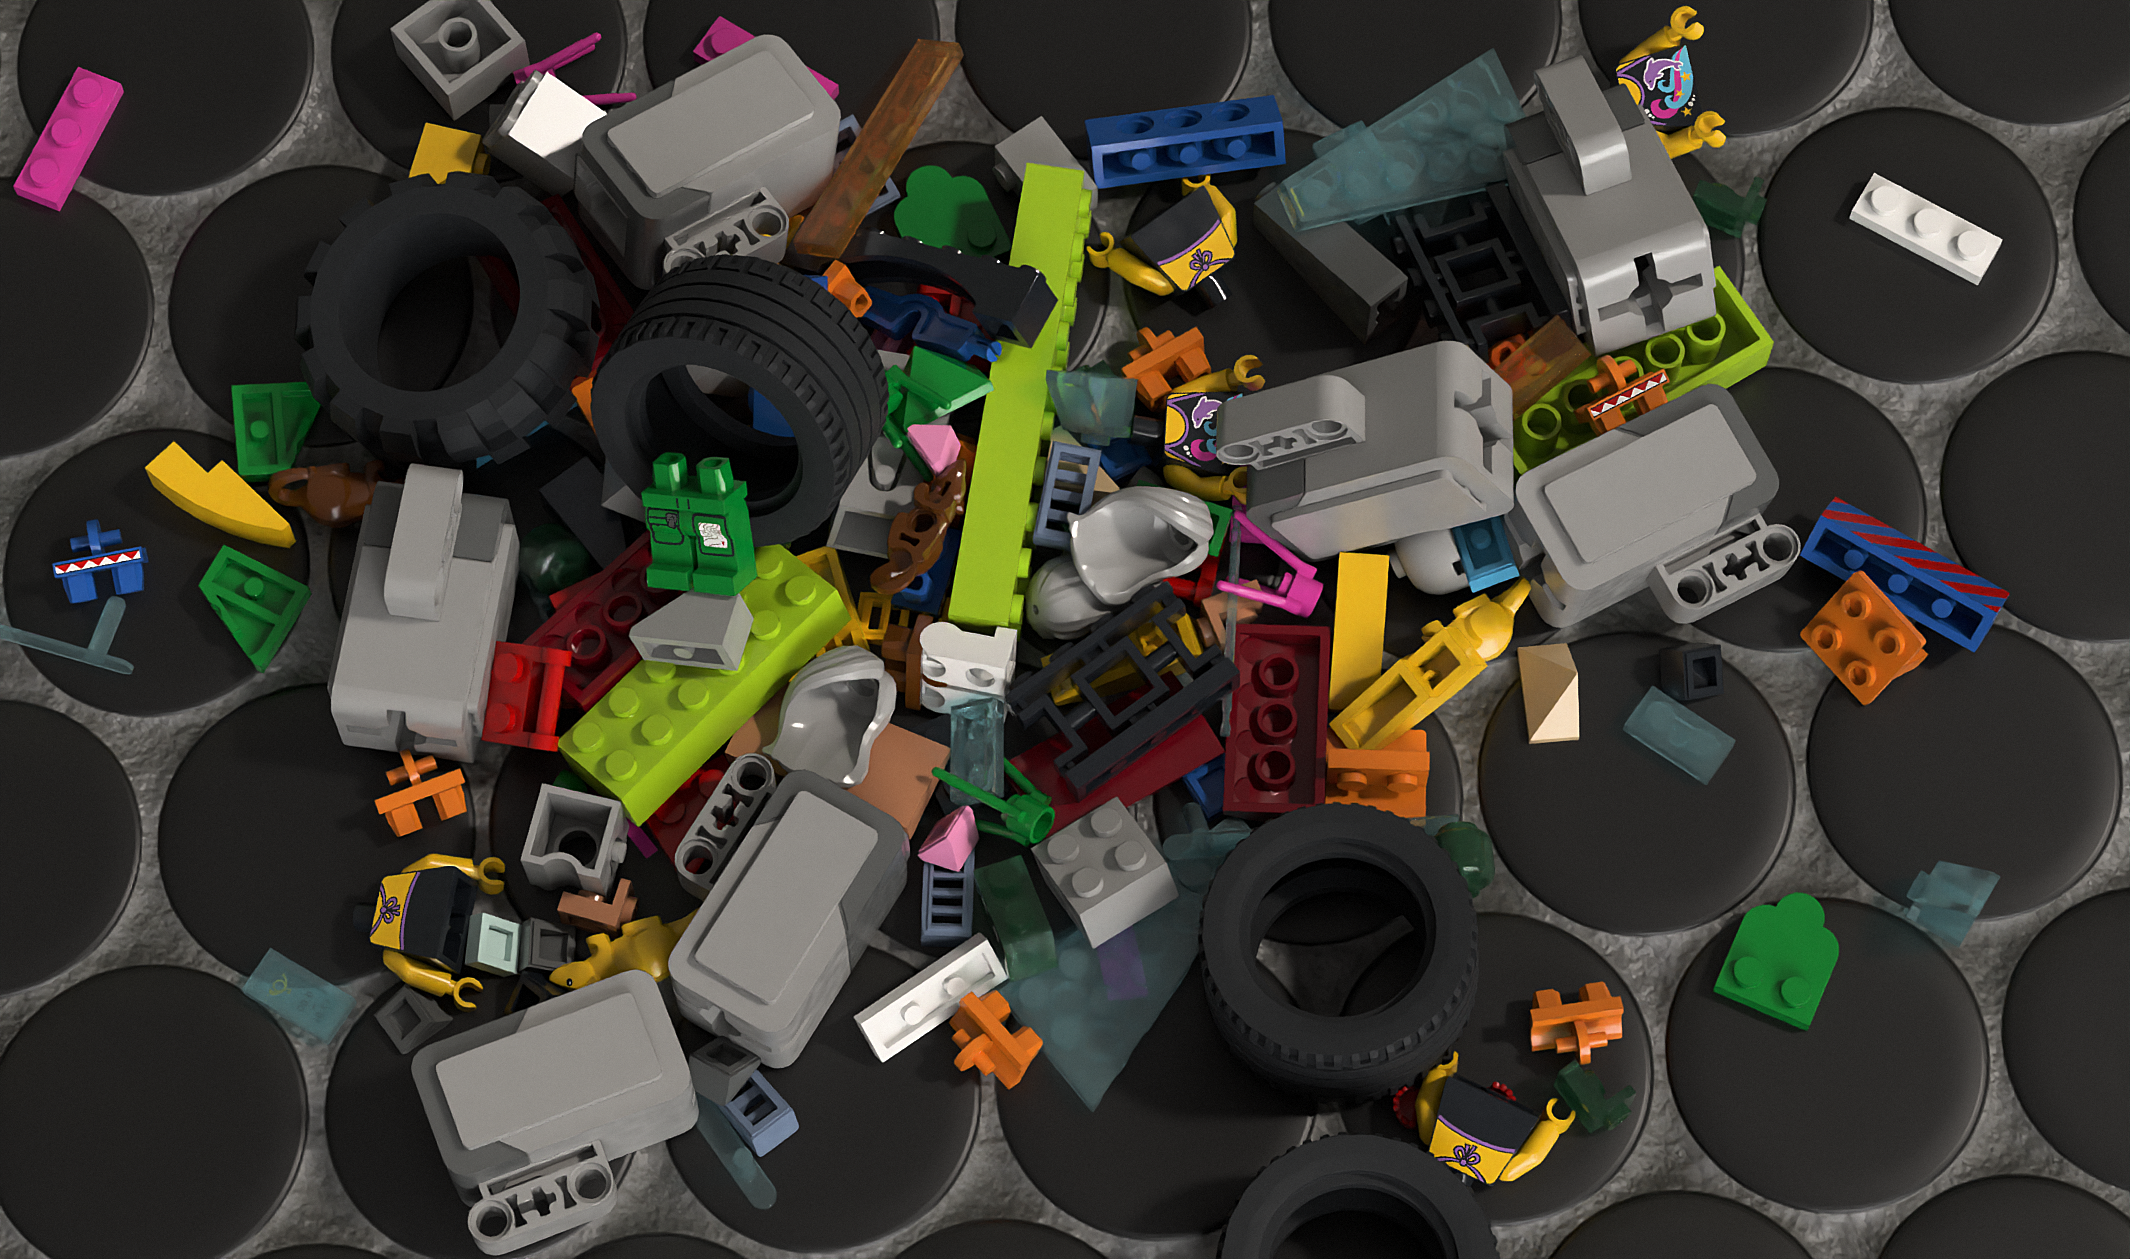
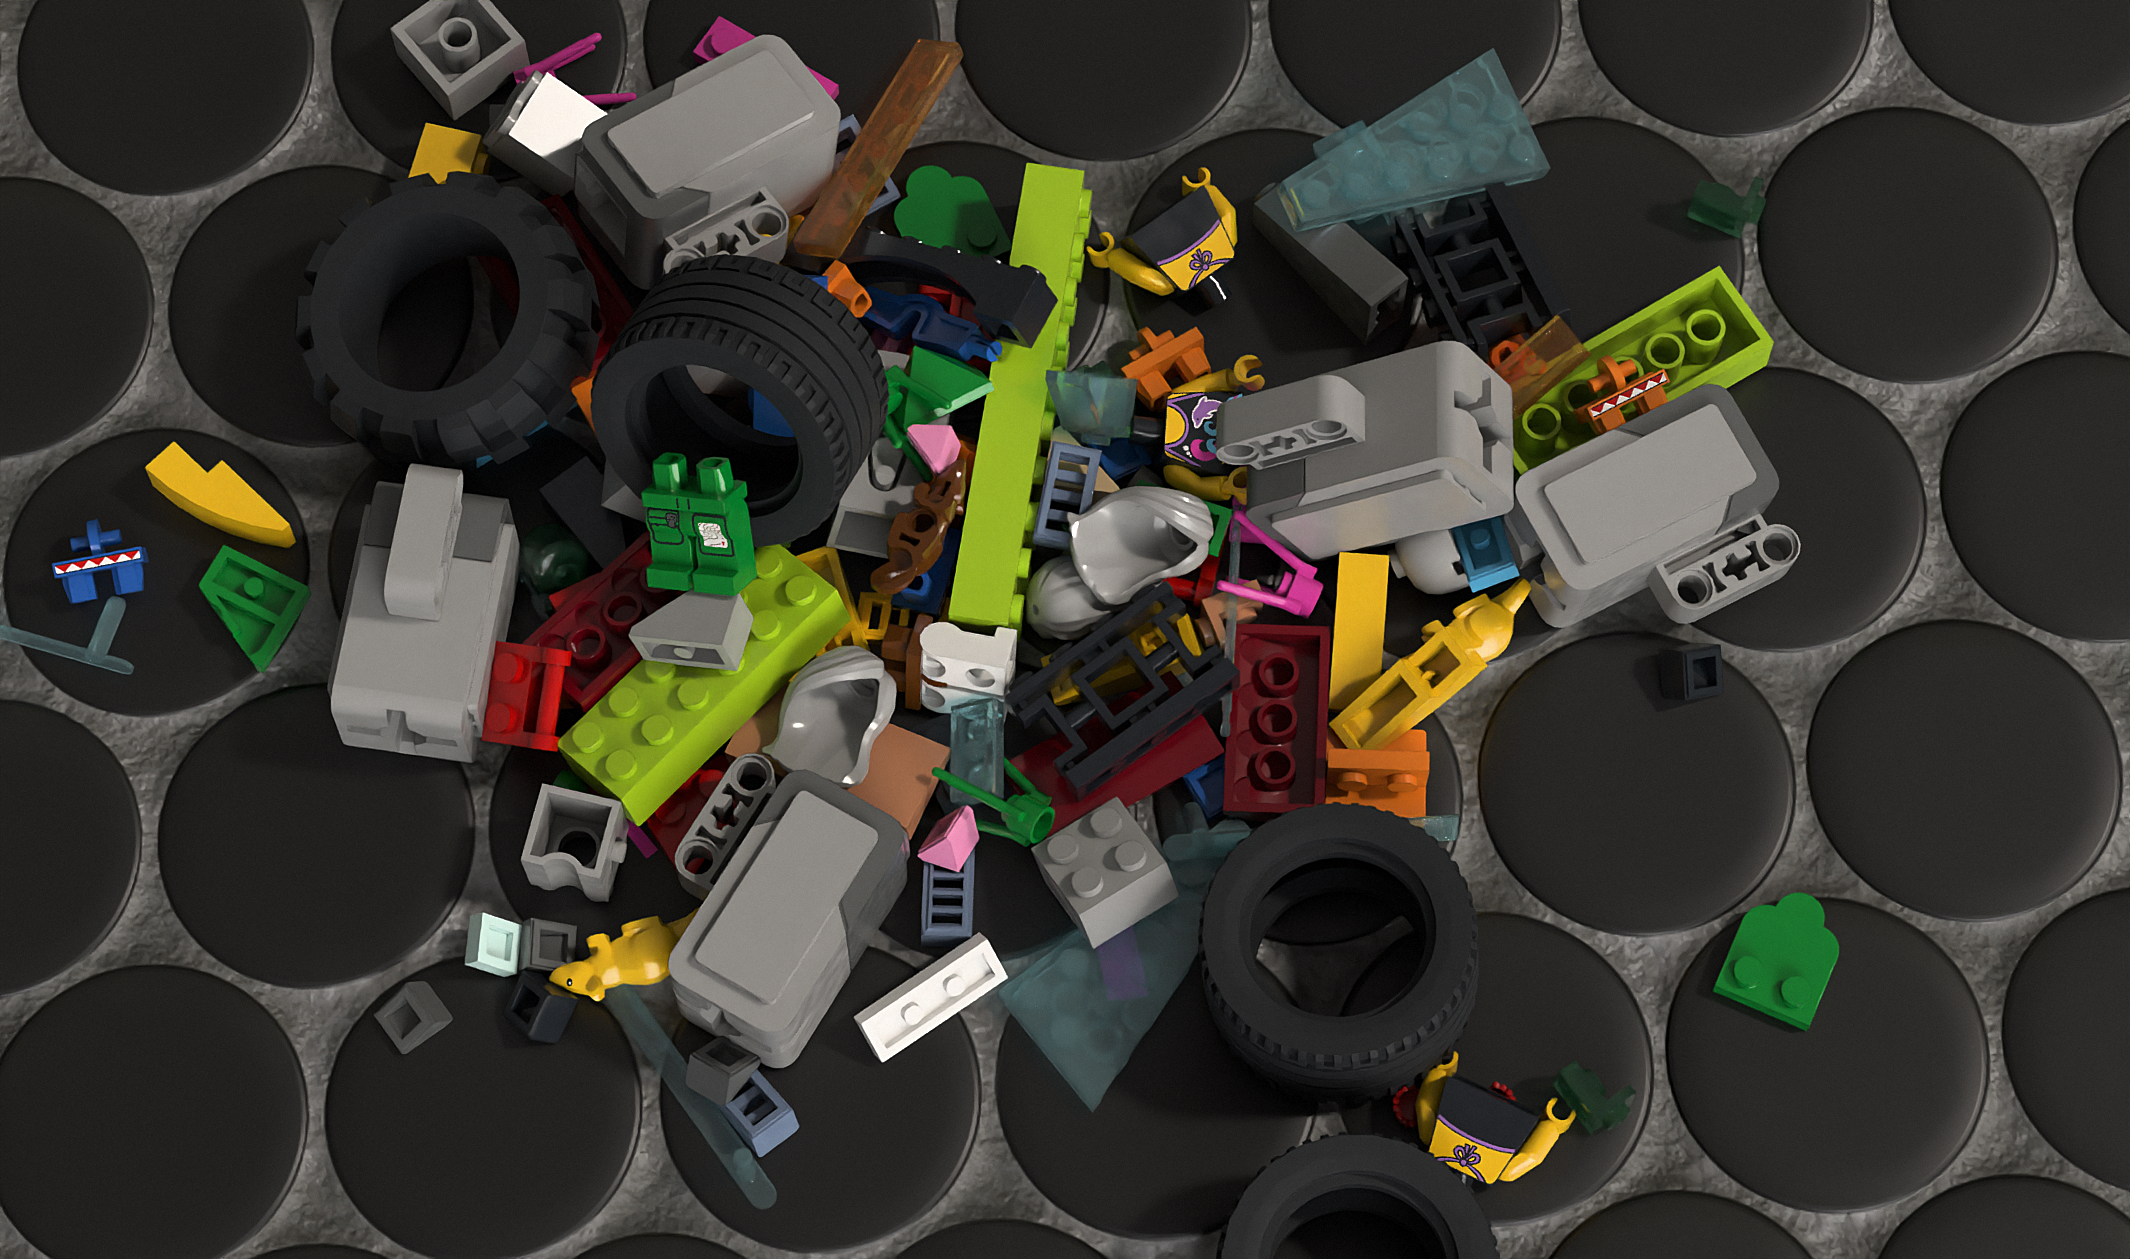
(68, 139): dark pink plate -> none
(270, 426): green wing -> none
(299, 996): clear light blue tile -> none
(331, 492): reddish brown animal -> none
(425, 919): torso -> none
(444, 789): orange hips -> none
(550, 1099): light grey piece -> none
(593, 914): nougat bracket -> none
(988, 1042): orange hips -> none
(1015, 918): clear green brick -> none
(1036, 145): light grey slope -> none
(1185, 141): blue brick -> none
(1471, 851): clear green head -> none
(1549, 693): tan slope -> none
(1575, 1025): orange hips -> none
(1608, 211): light grey piece -> none
(1665, 85): torso -> none
(1679, 735): clear light blue plate -> none
(1864, 638): orange bracket -> none
(1907, 572): blue brick -> none
(1925, 229): white plate -> none
(1950, 899): clear light blue slope -> none

